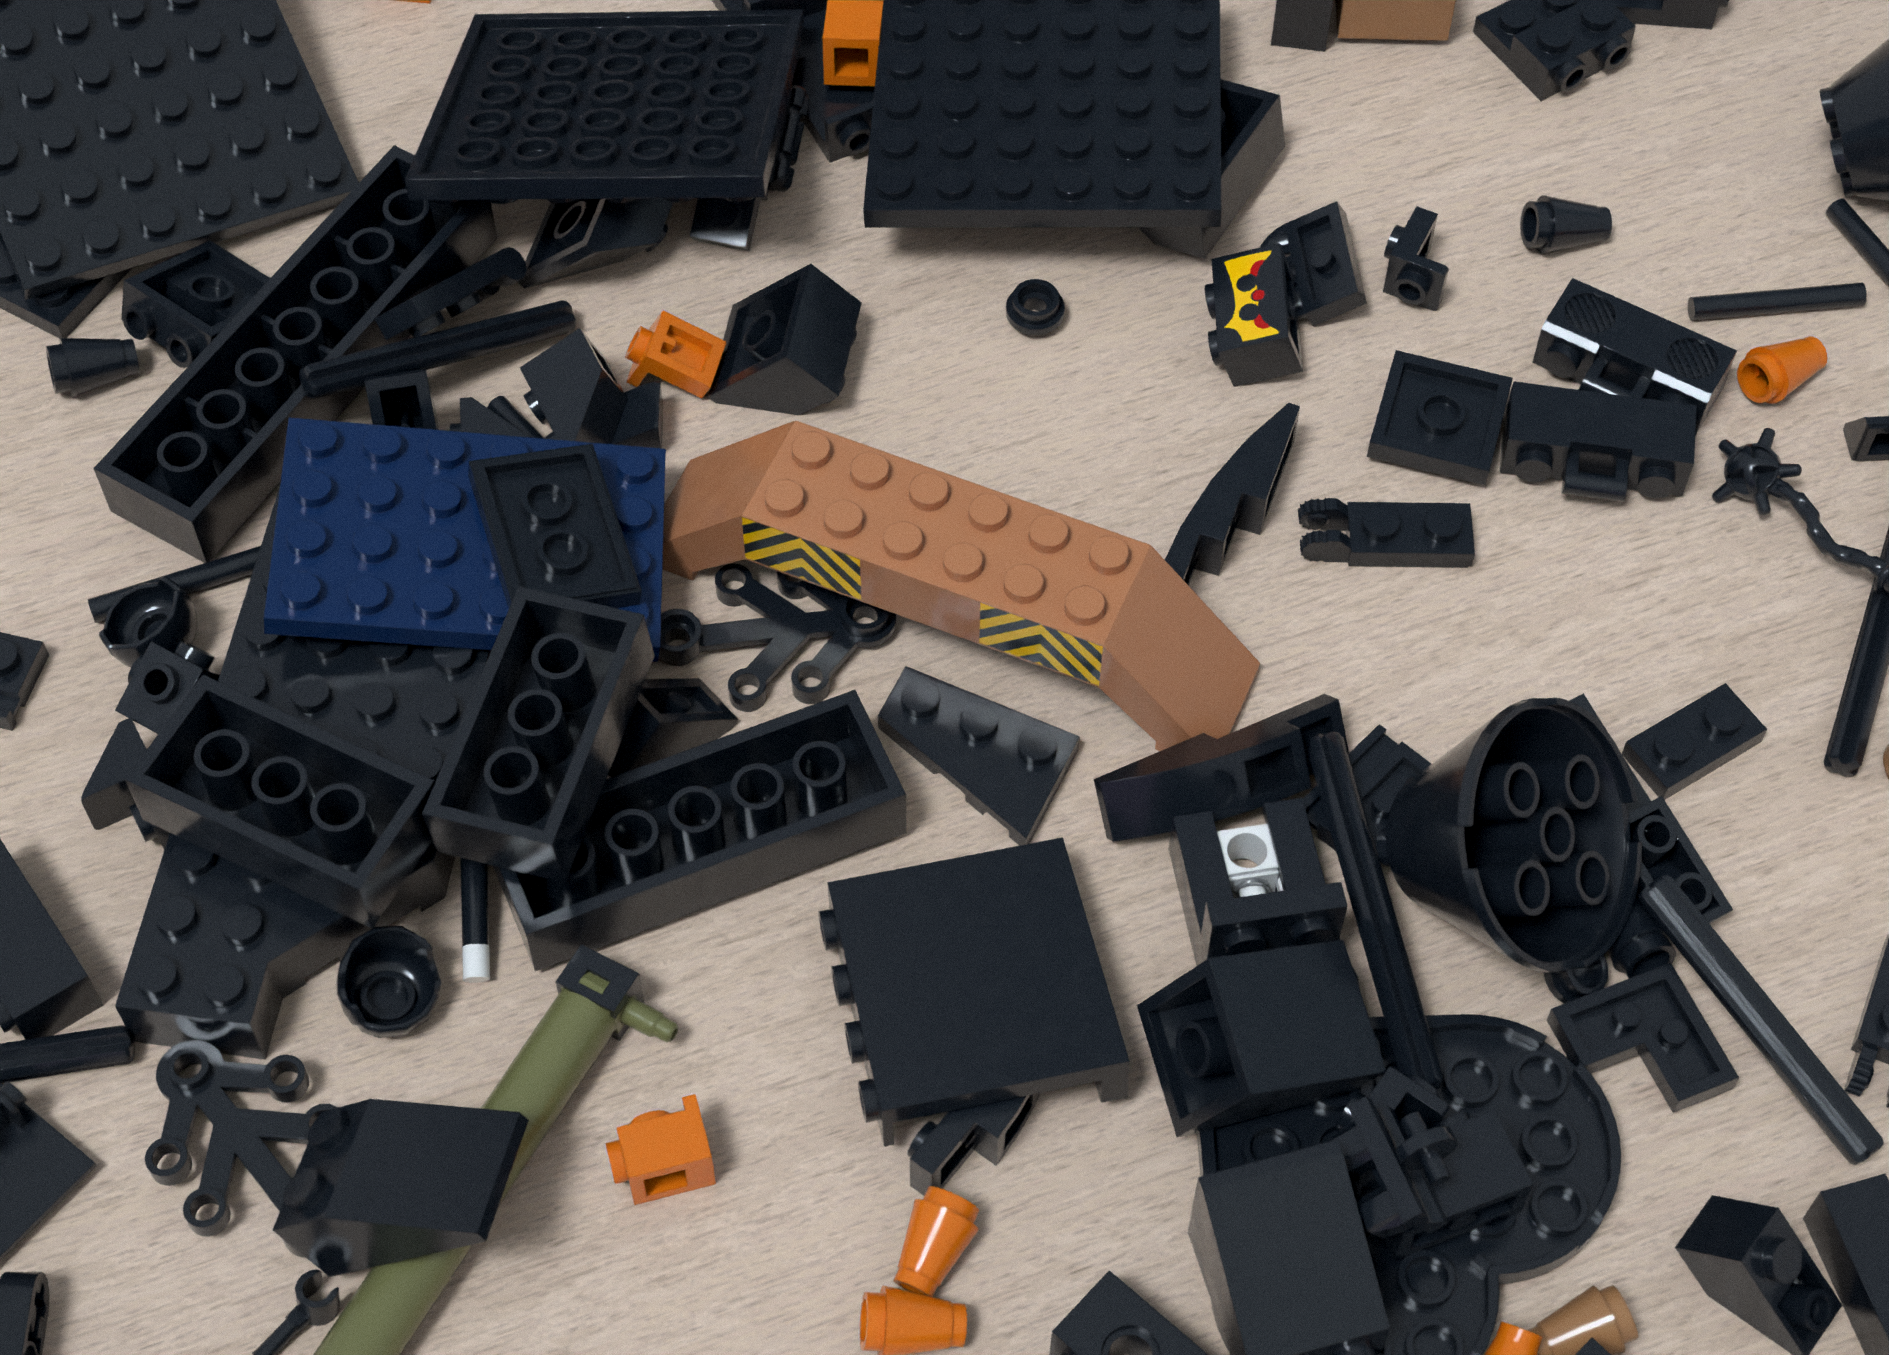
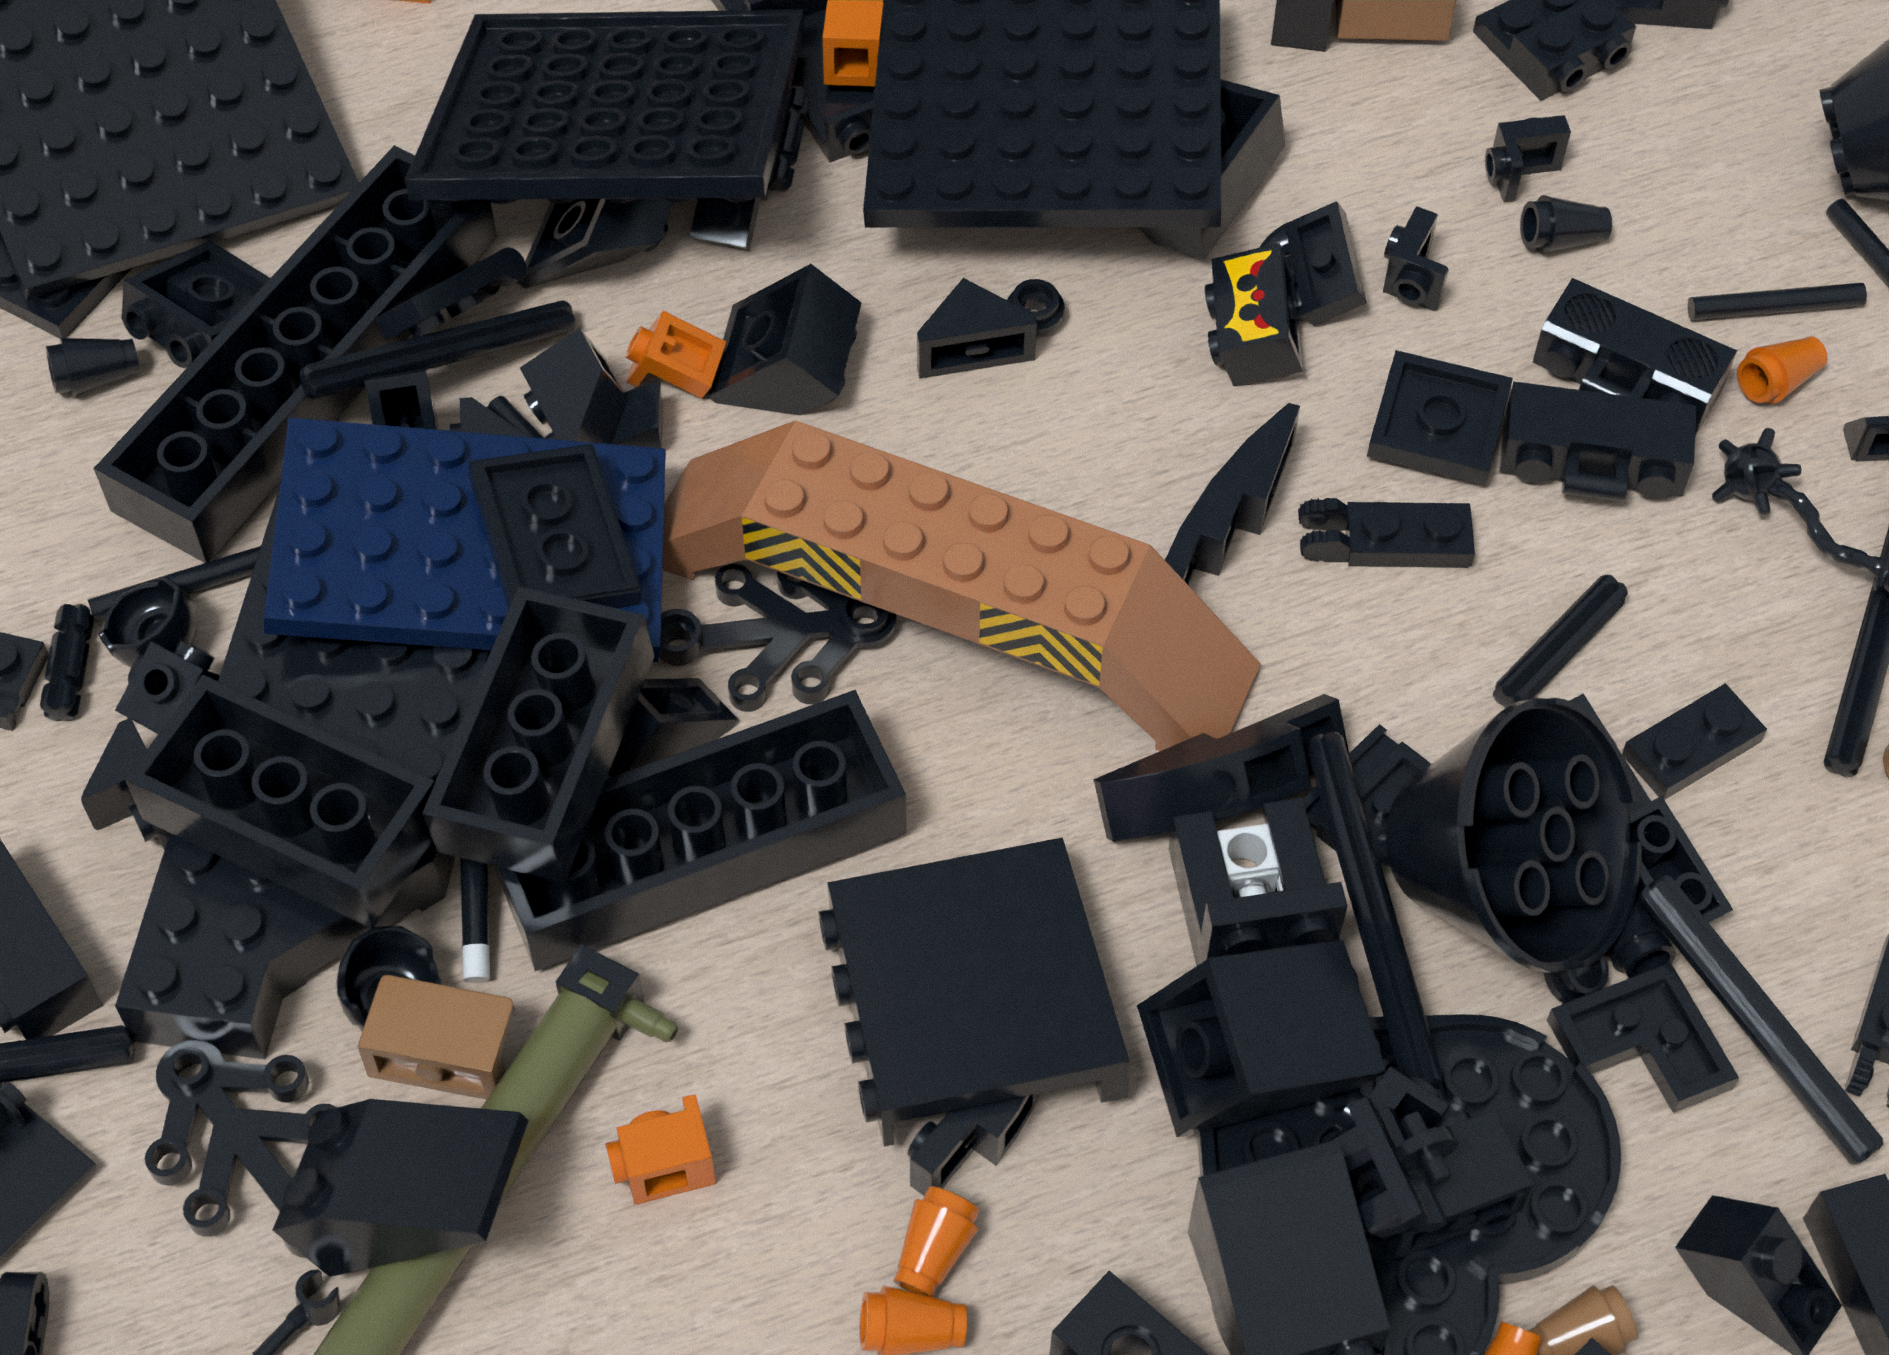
(67, 662): none -> black axle
(436, 1036): none -> medium nougat panel
(974, 332): none -> black slope
(985, 749): black wing -> none
(1525, 149): none -> black bracket
(1561, 641): none -> black axle

